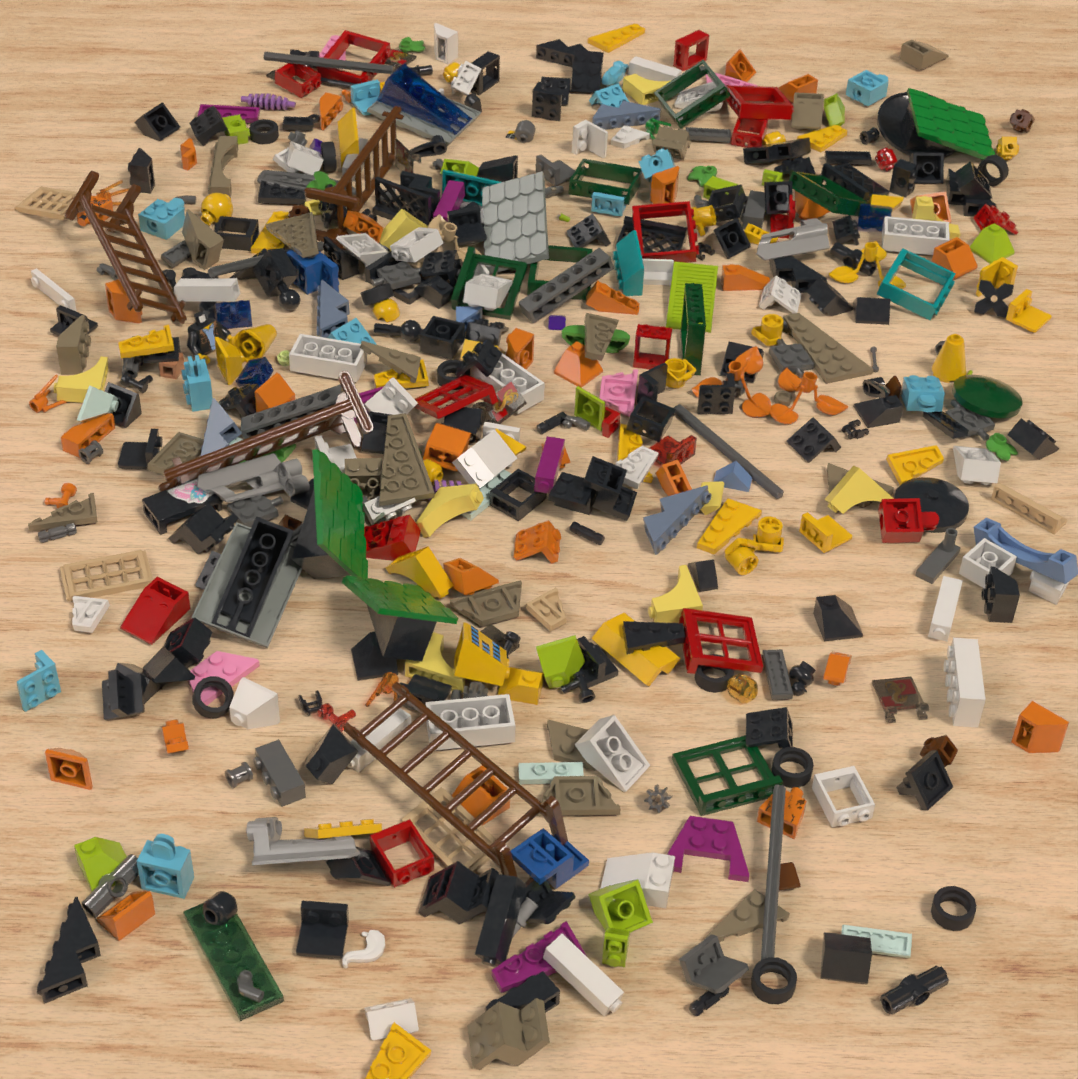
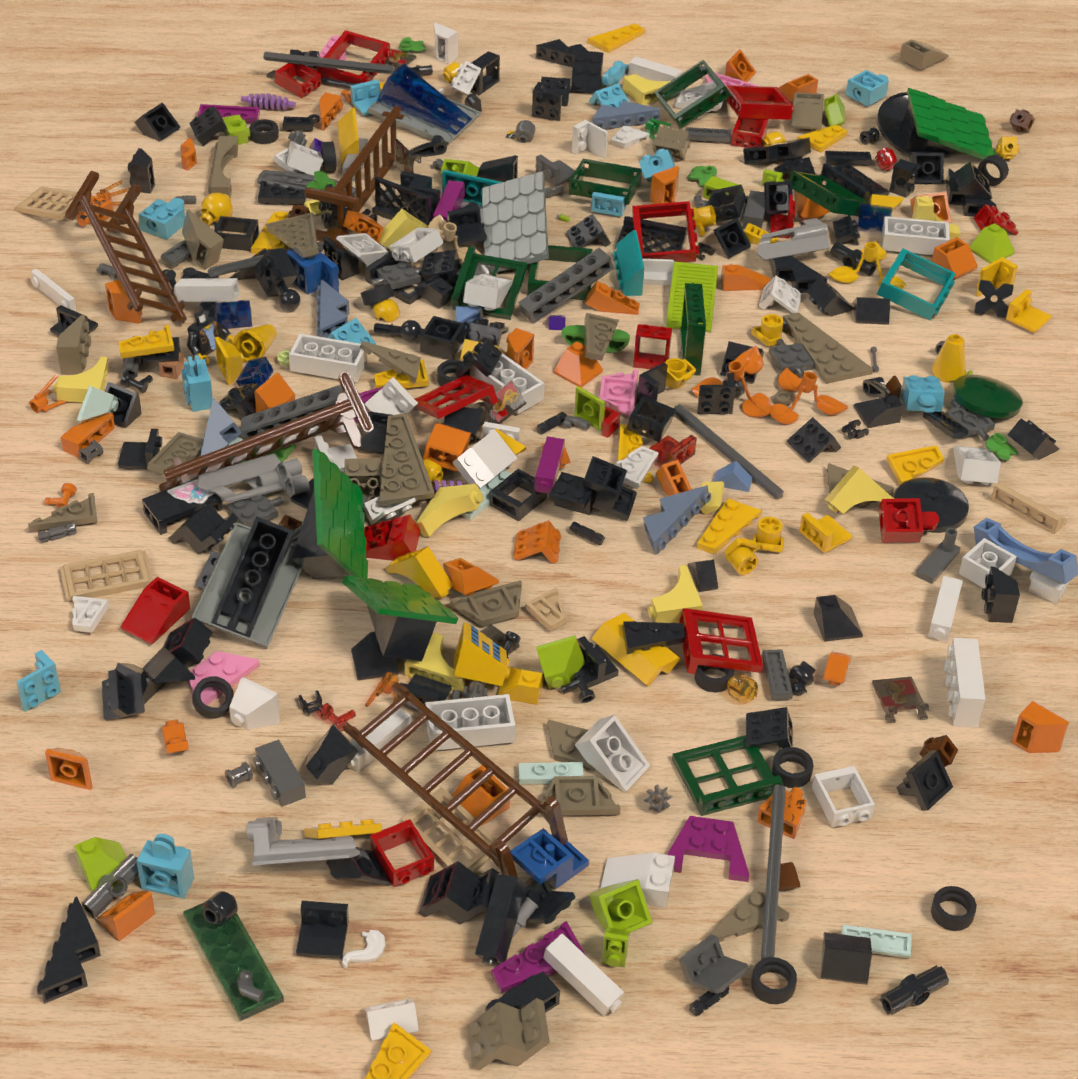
(683, 60): red window -> none

